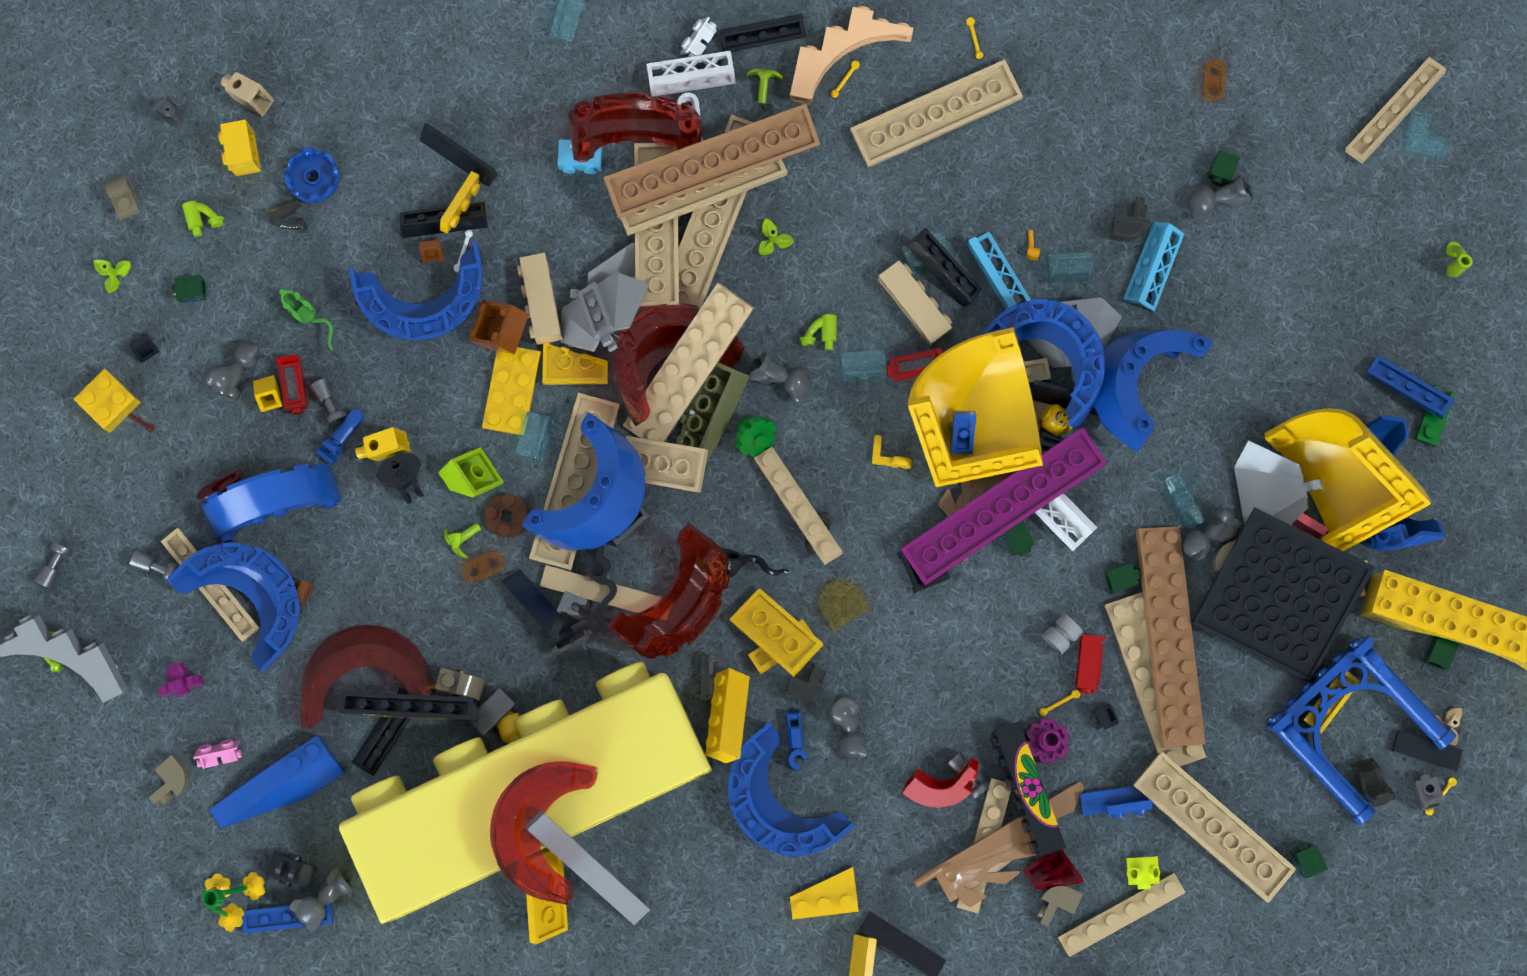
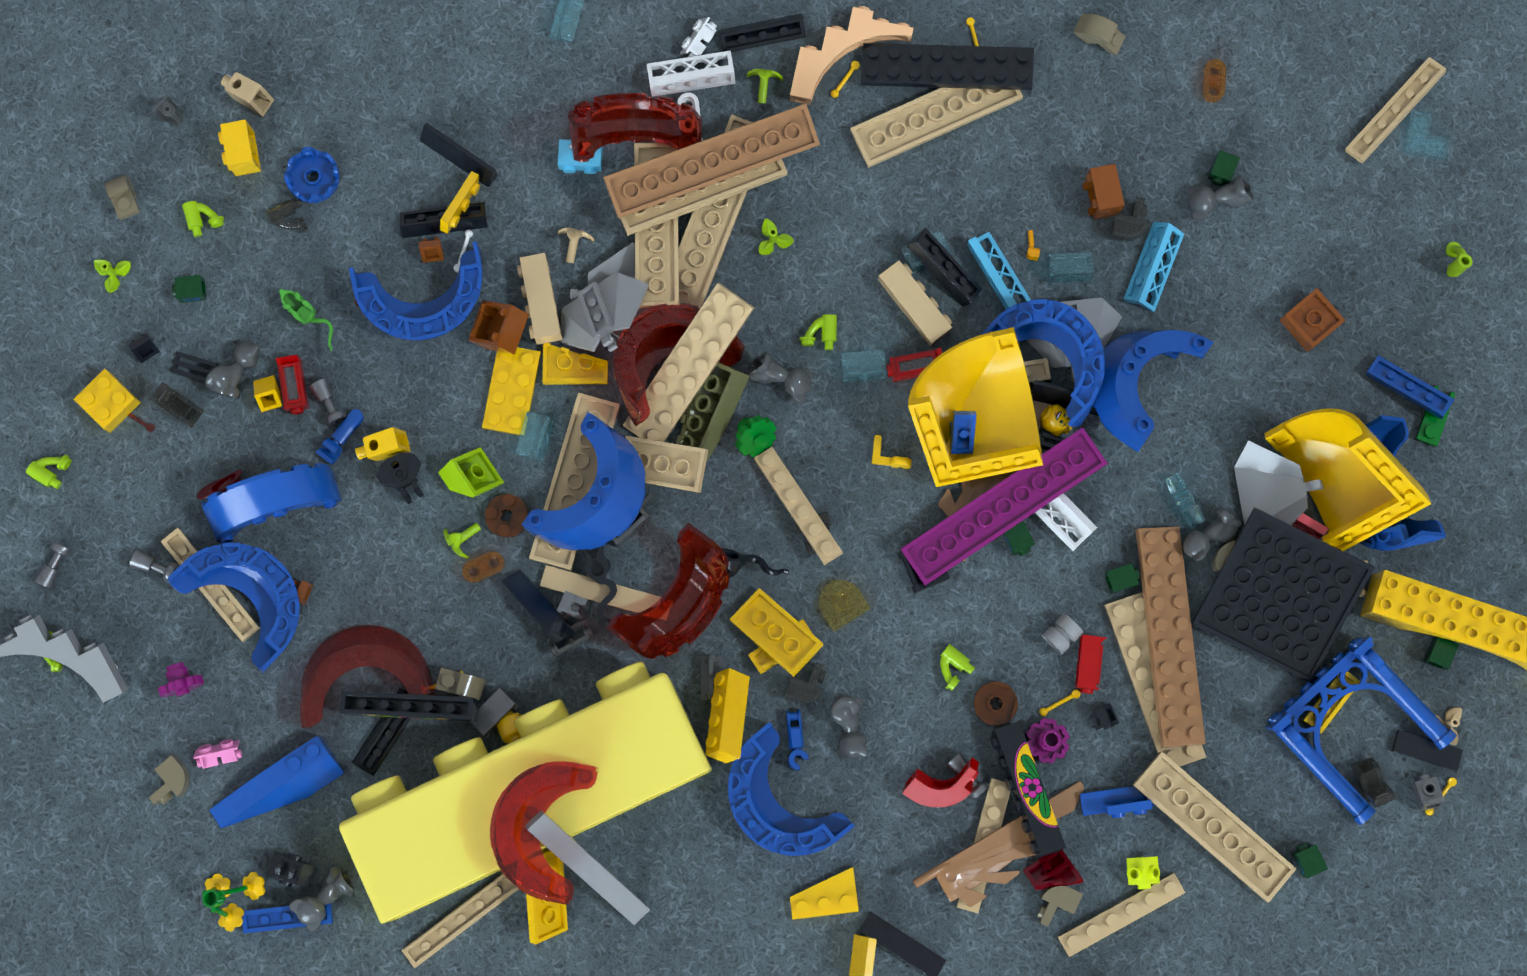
(43, 475): none -> lime plant
(176, 362): none -> black tile
(176, 404): none -> clear smoke brick
(459, 920): none -> tan tile
(574, 235): none -> tan plant
(947, 66): none -> black plate
(958, 660): none -> lime plant
(1006, 697): none -> reddish brown plate
(1101, 31): none -> dark tan brick
(1103, 192): none -> dark orange container
(1312, 320): none -> dark orange container

